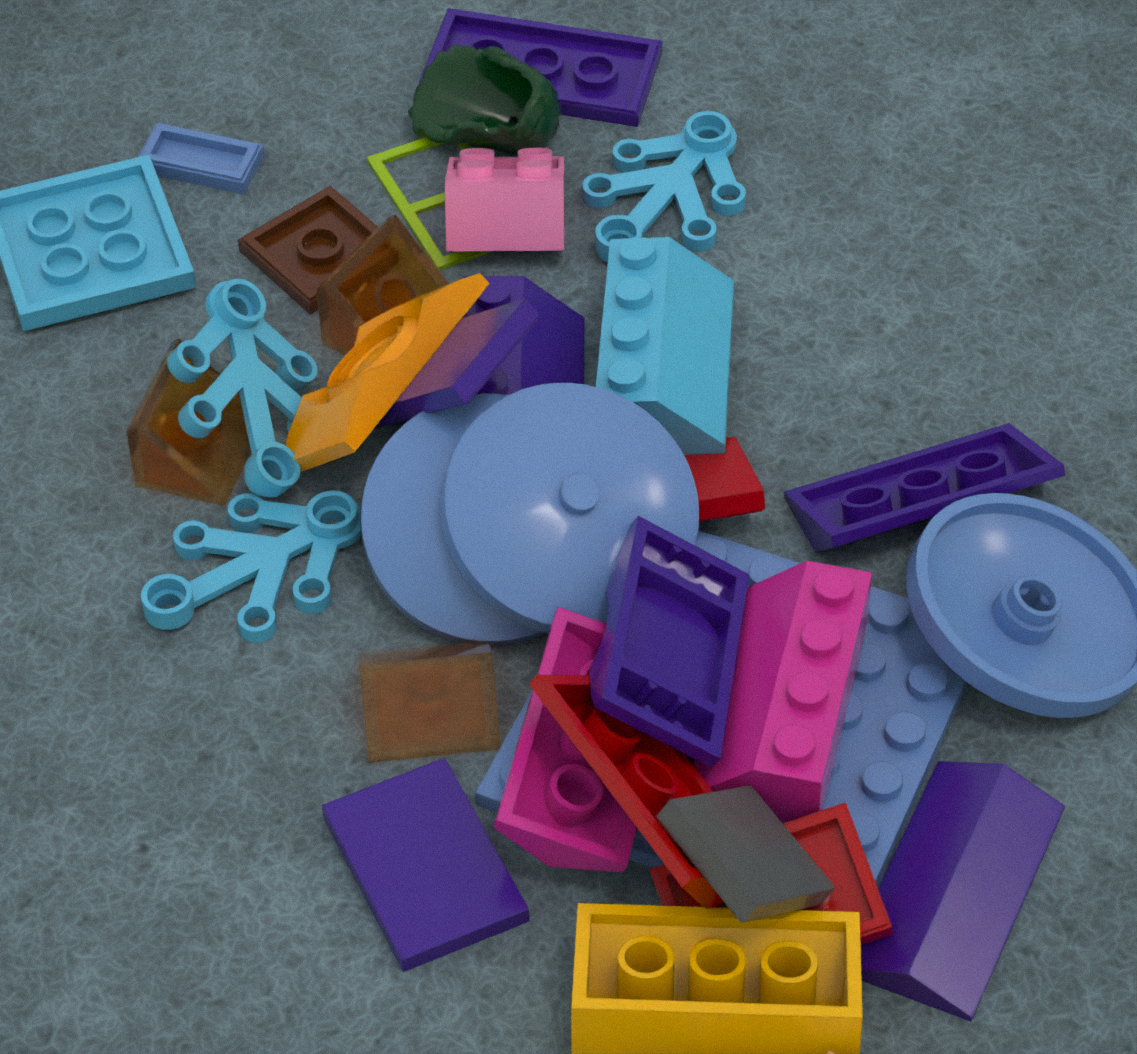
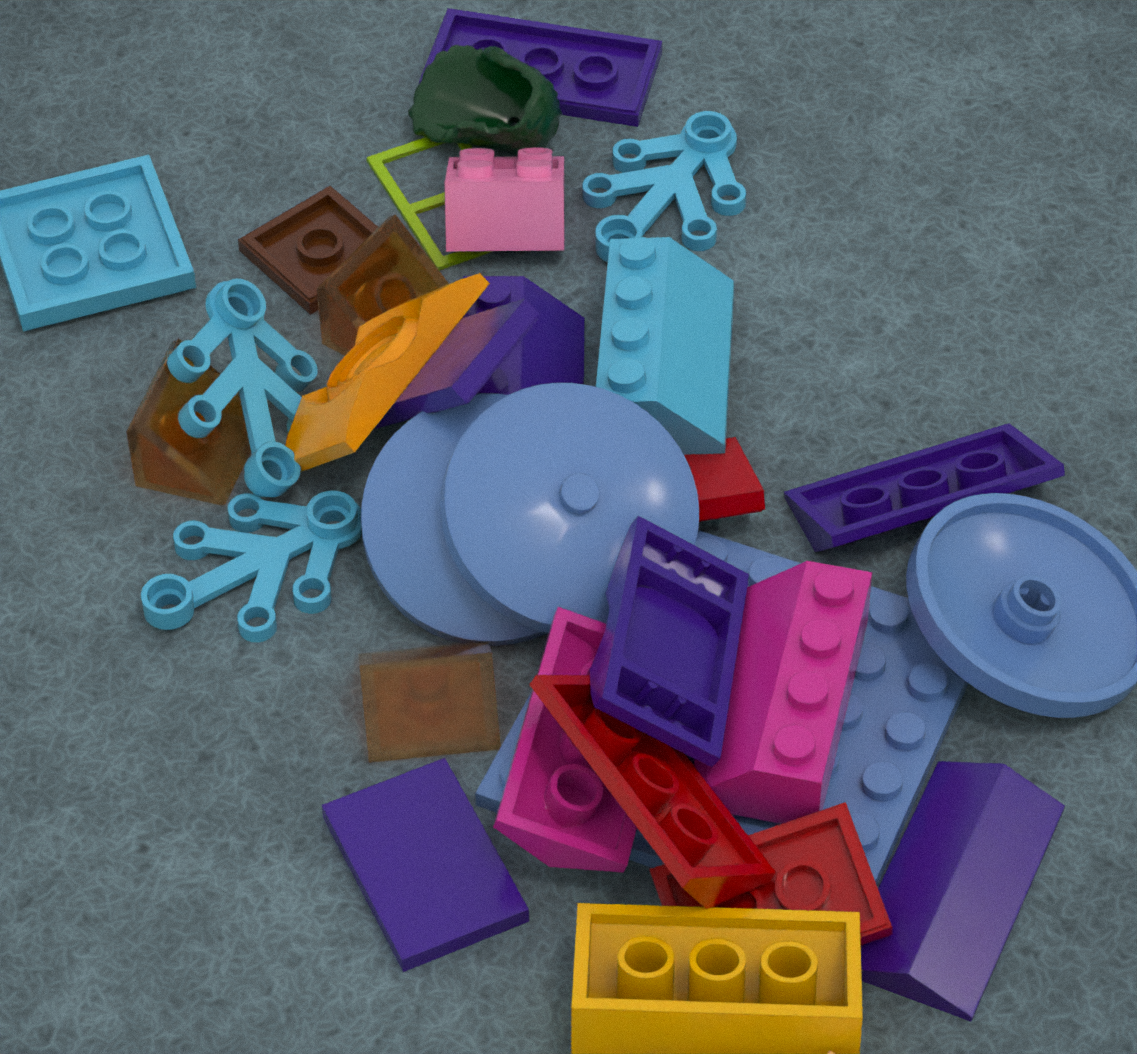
(203, 158): medium blue tile -> none
(745, 853): dark grey tile -> none

